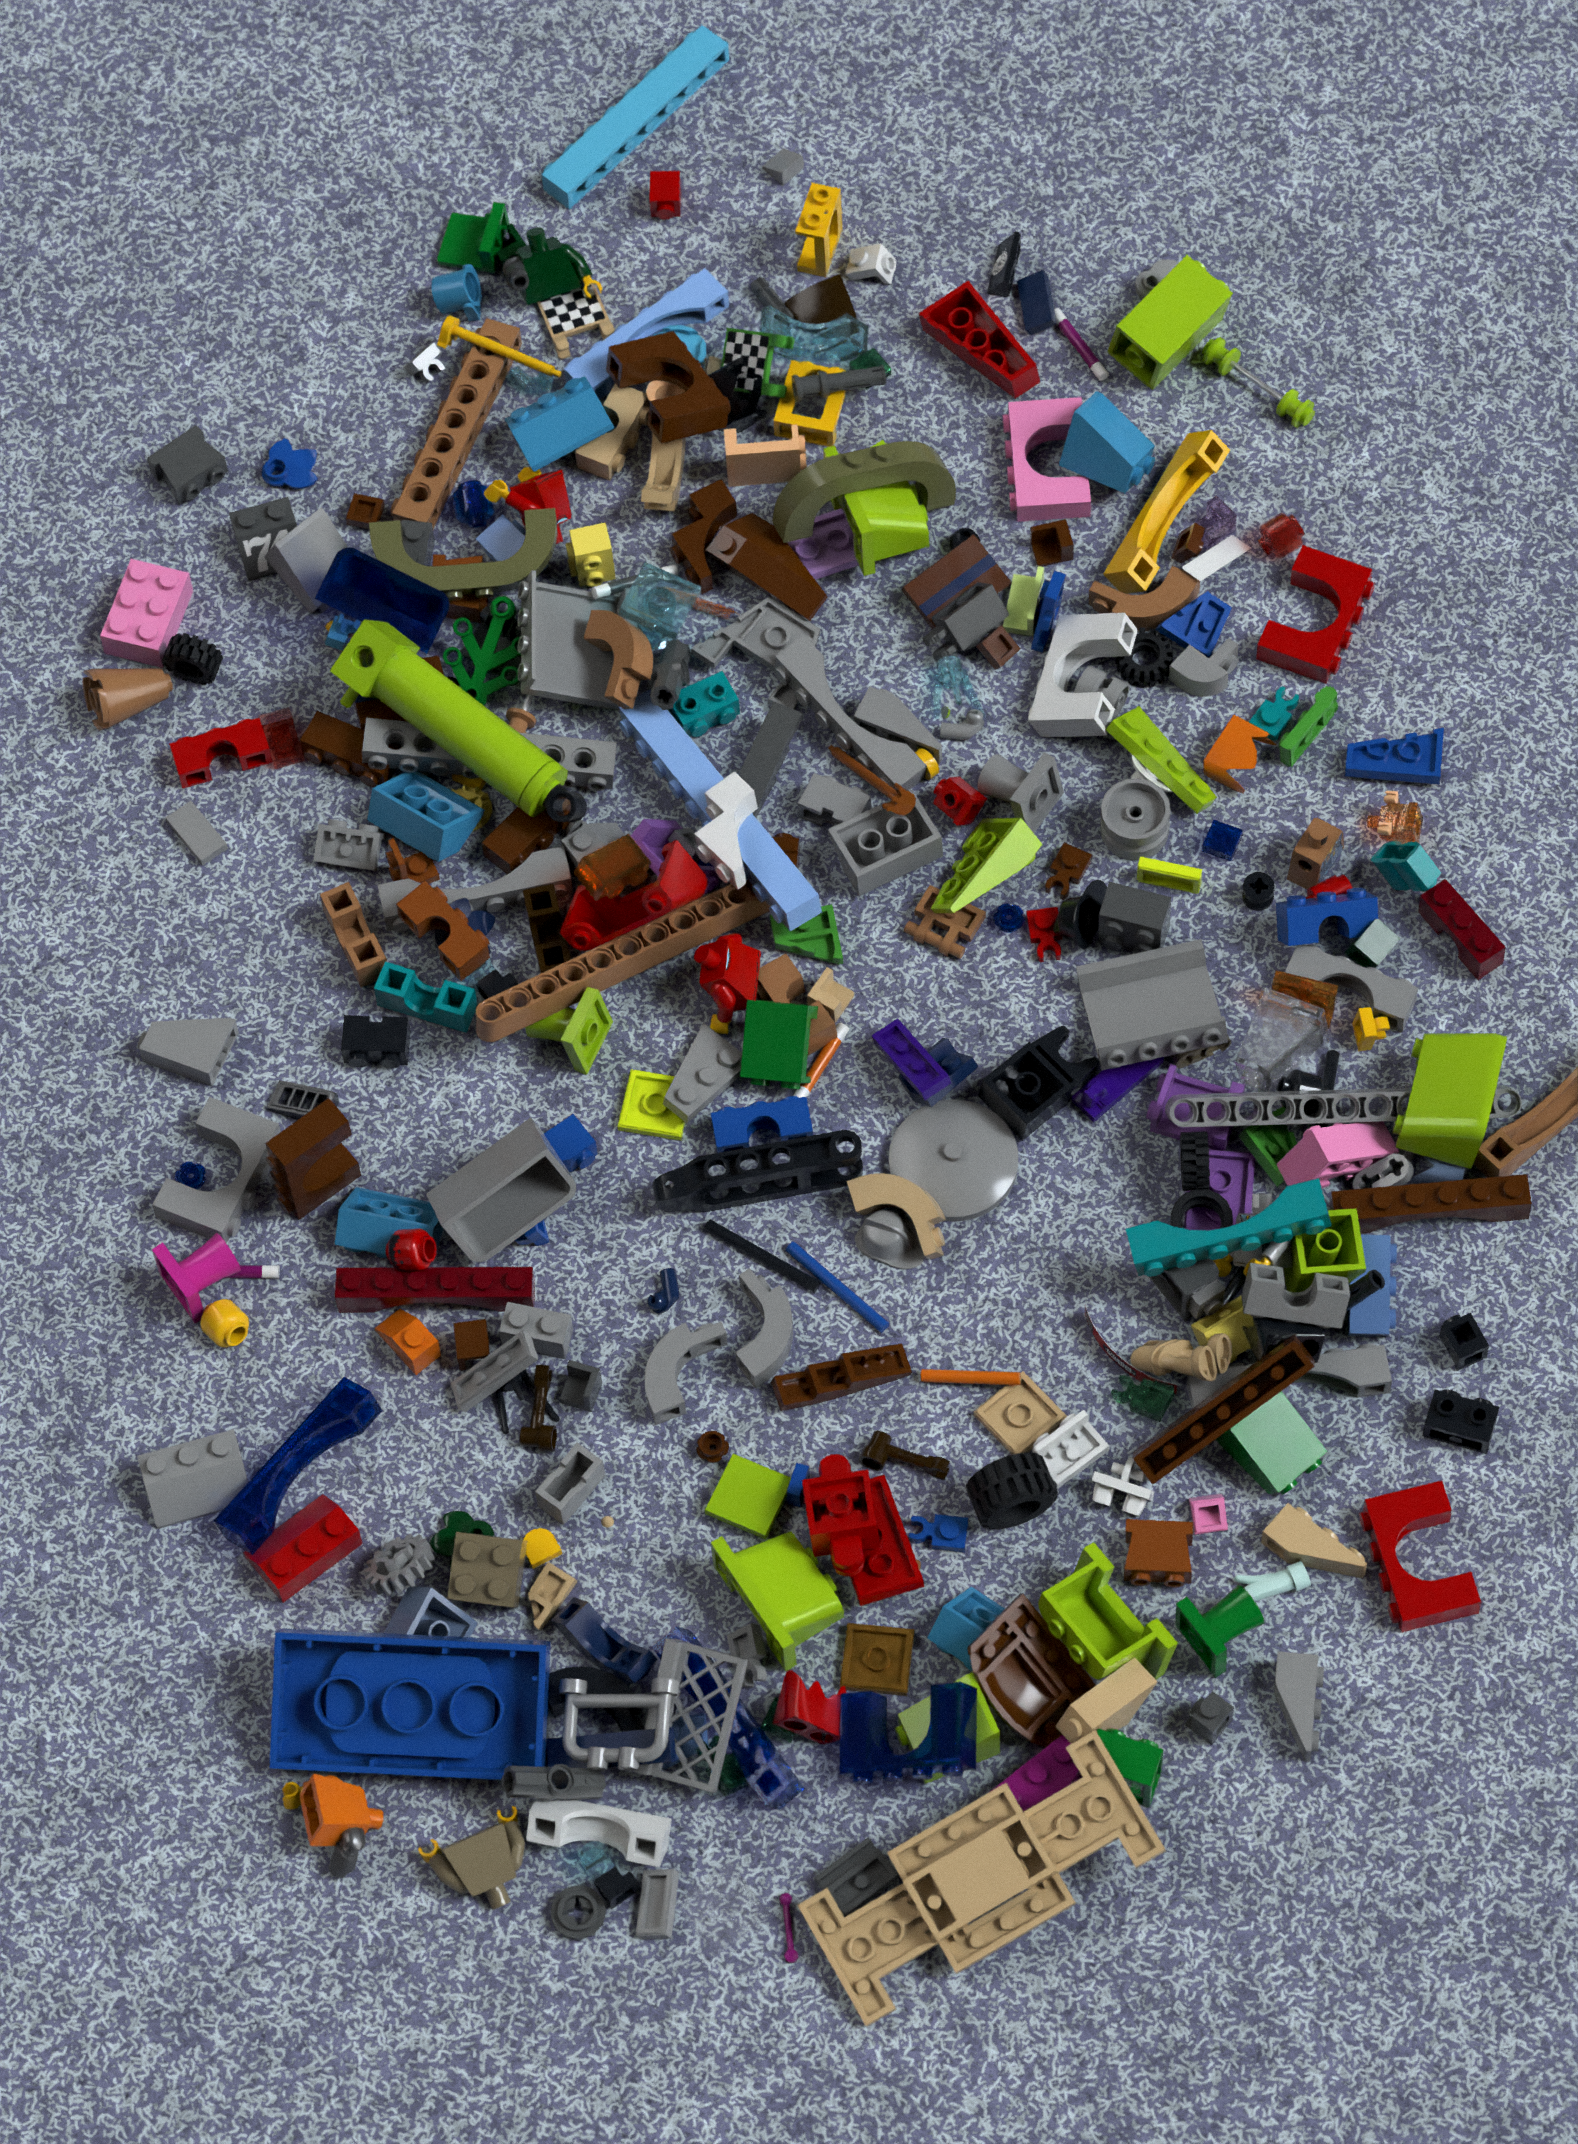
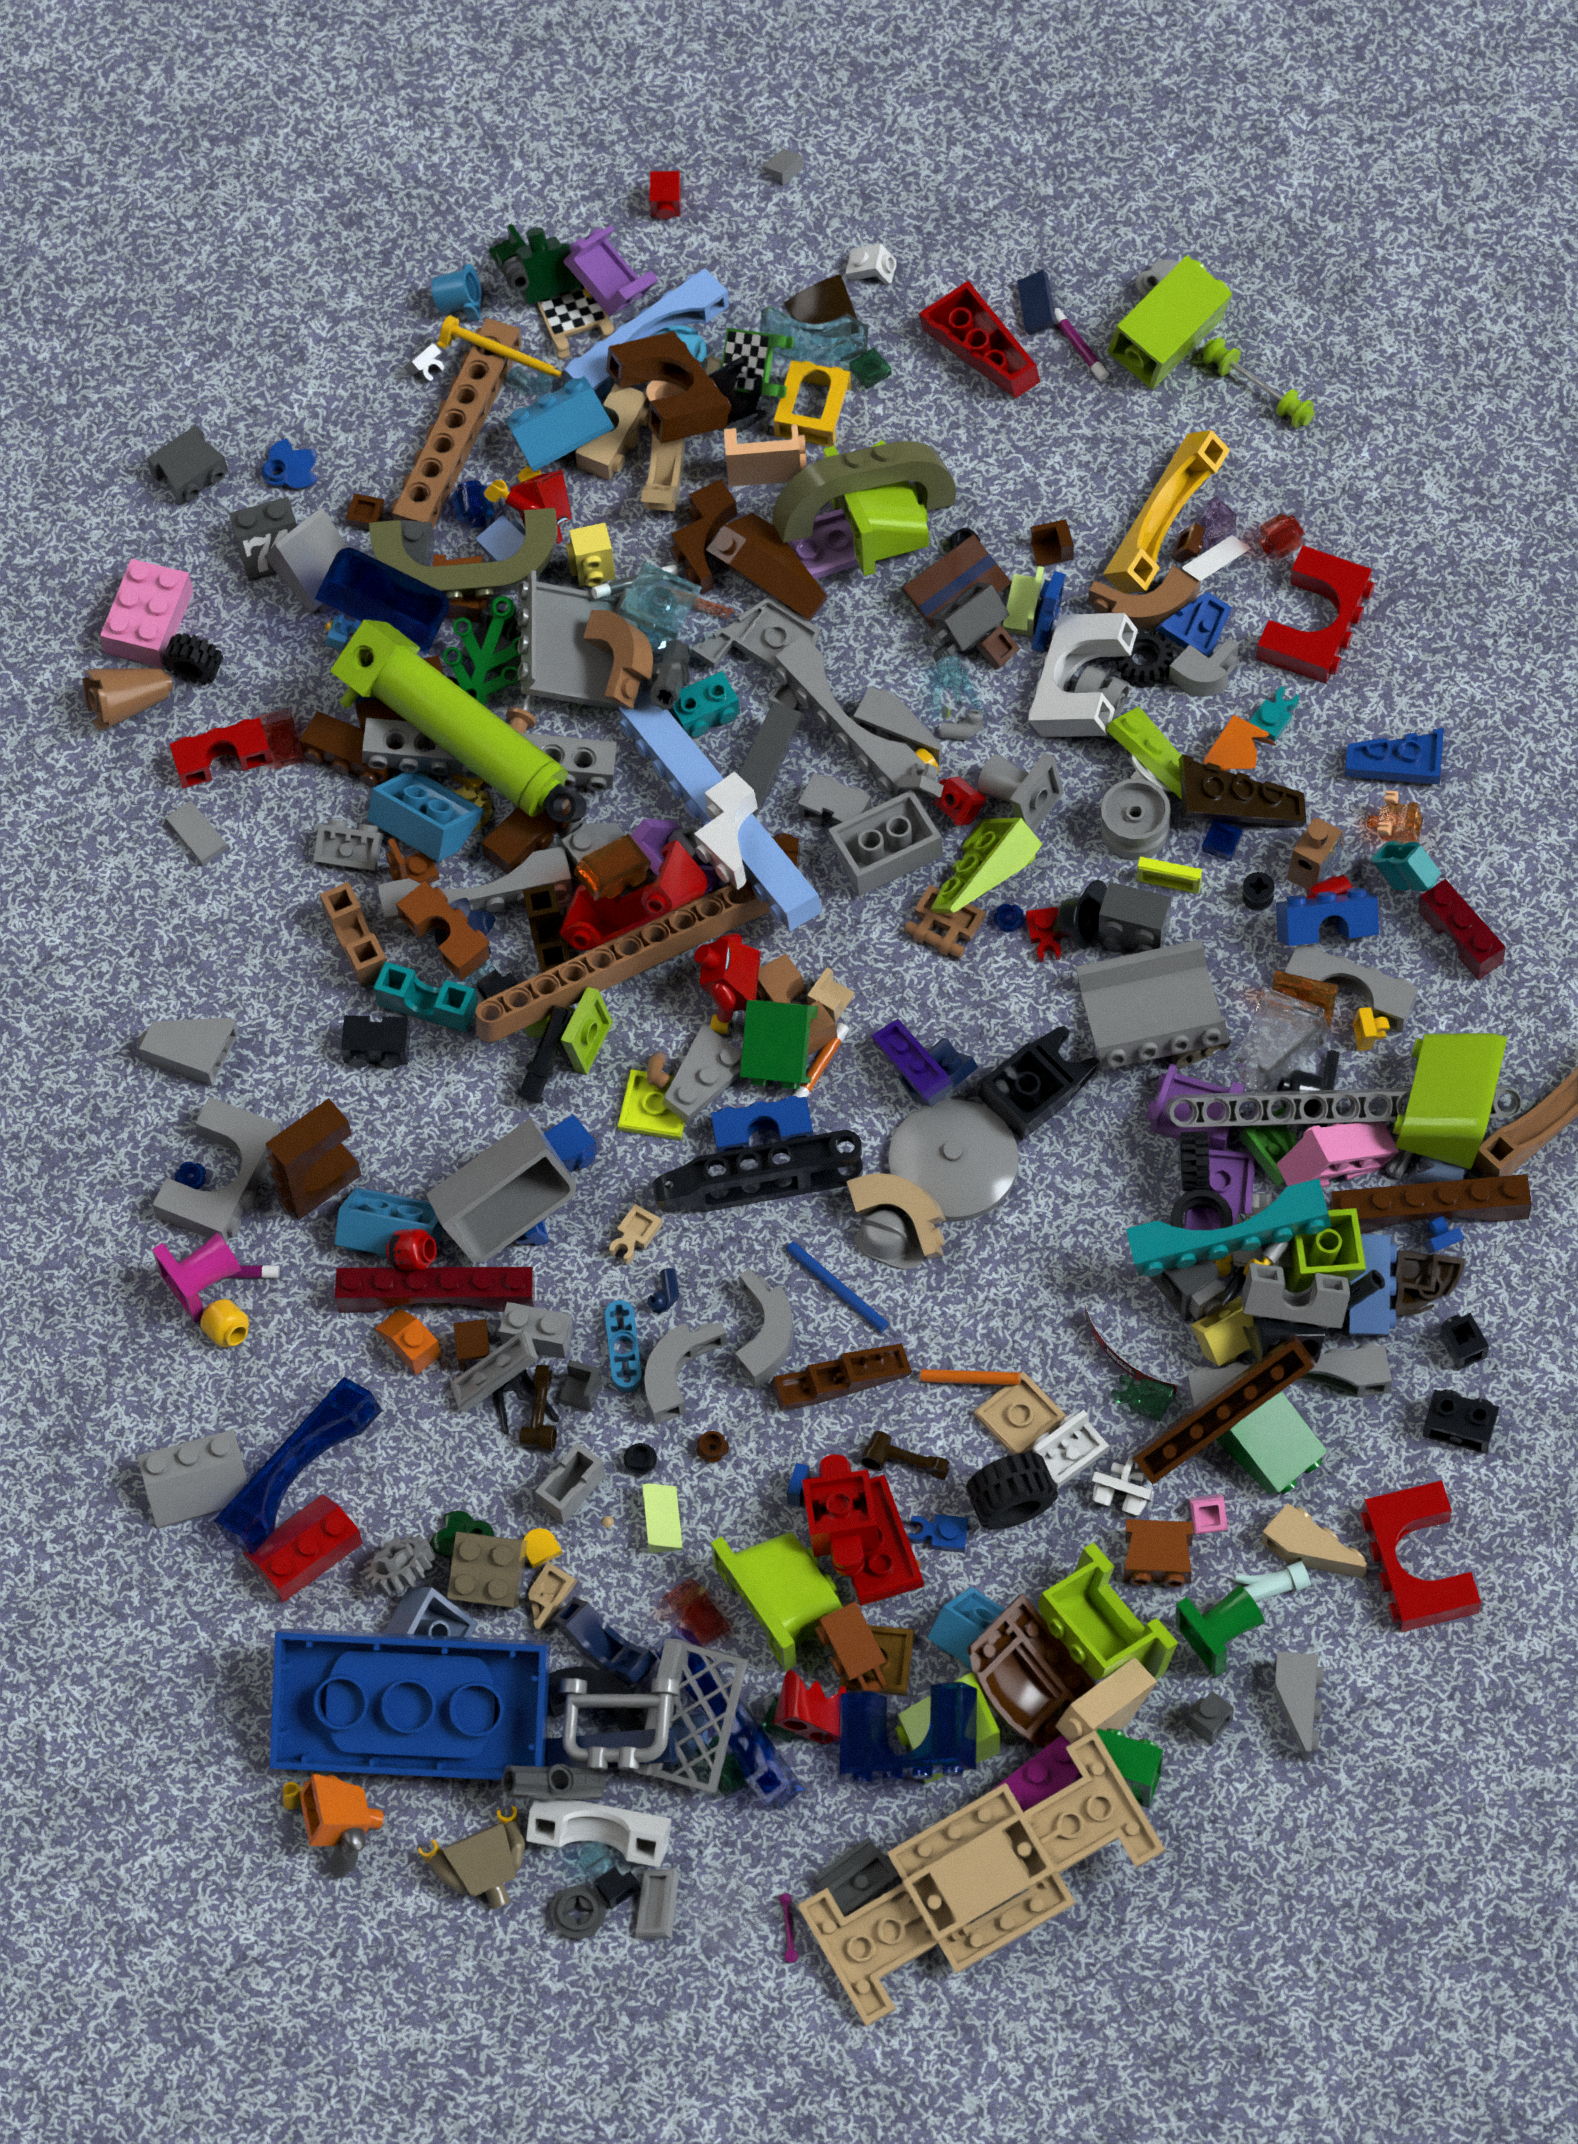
(316, 1094): black slope -> none
(474, 239): green bracket -> none
(540, 1067): none -> black pin
(606, 272): none -> medium lavender panel
(613, 1338): none -> dark azure beam
(635, 116): medium azure brick -> none
(636, 1230): none -> tan plate
(640, 1459): none -> black plate
(654, 1073): none -> medium nougat arm
(662, 1518): none -> yellowish green slope
(696, 1611): none -> clear red slope
(748, 1496): lime tile -> none
(749, 1644): light grey plate -> none
(762, 1256): black bar -> none
(768, 296): dark grey axle -> none
(813, 939): bright green wing -> none
(820, 228): yellow panel -> none
(824, 383): dark grey pin -> none
(851, 1646): none -> dark orange brick
(901, 799): dark orange piece -> none
(922, 781): none -> light grey tile
(1005, 266): black slope -> none
(1035, 494): bright pink arch -> none
(1068, 866): reddish brown plate -> none
(1106, 446): dark azure slope -> none
(1111, 1086): dark purple hinge -> none
(1179, 1356): tan piece -> none
(1227, 796): none -> dark brown wing
(1308, 726): bright green hinge -> none
(1372, 945): panel -> none
(1381, 1169): light grey beam -> none
(1423, 1279): none -> dark brown brick
(1441, 1235): none -> blue tile

